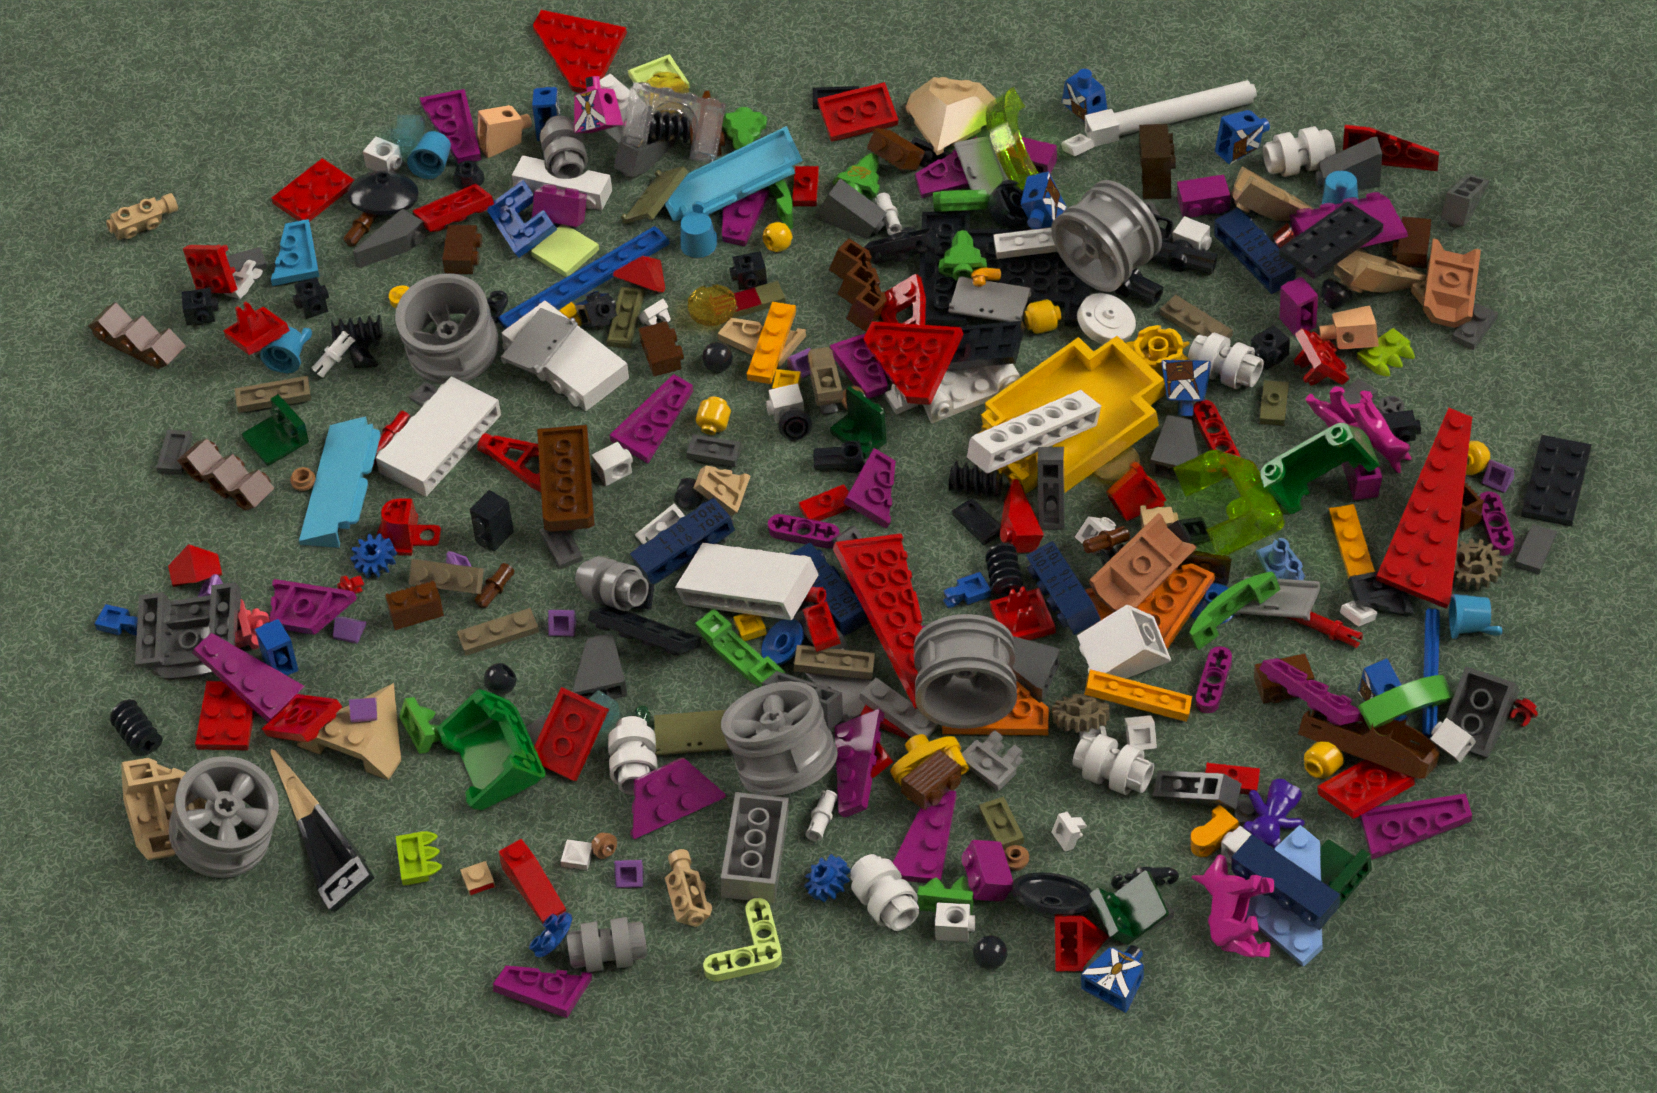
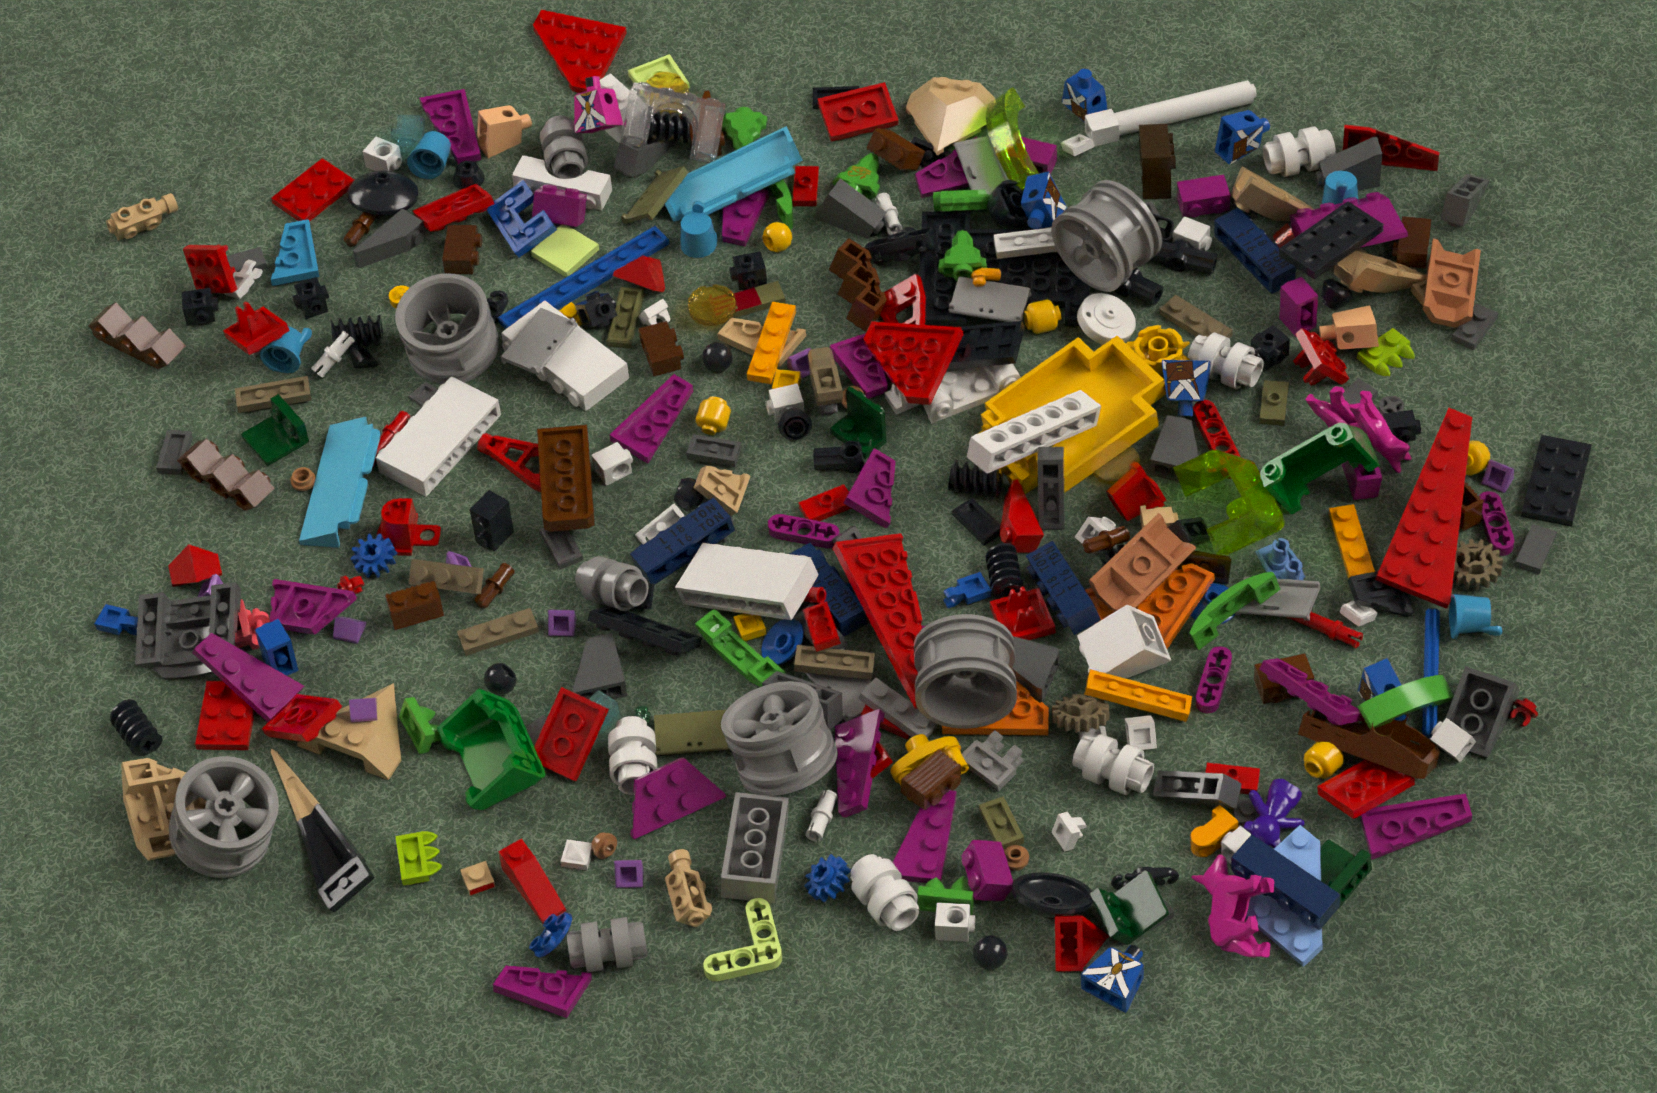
(544, 105): blue torso -> none

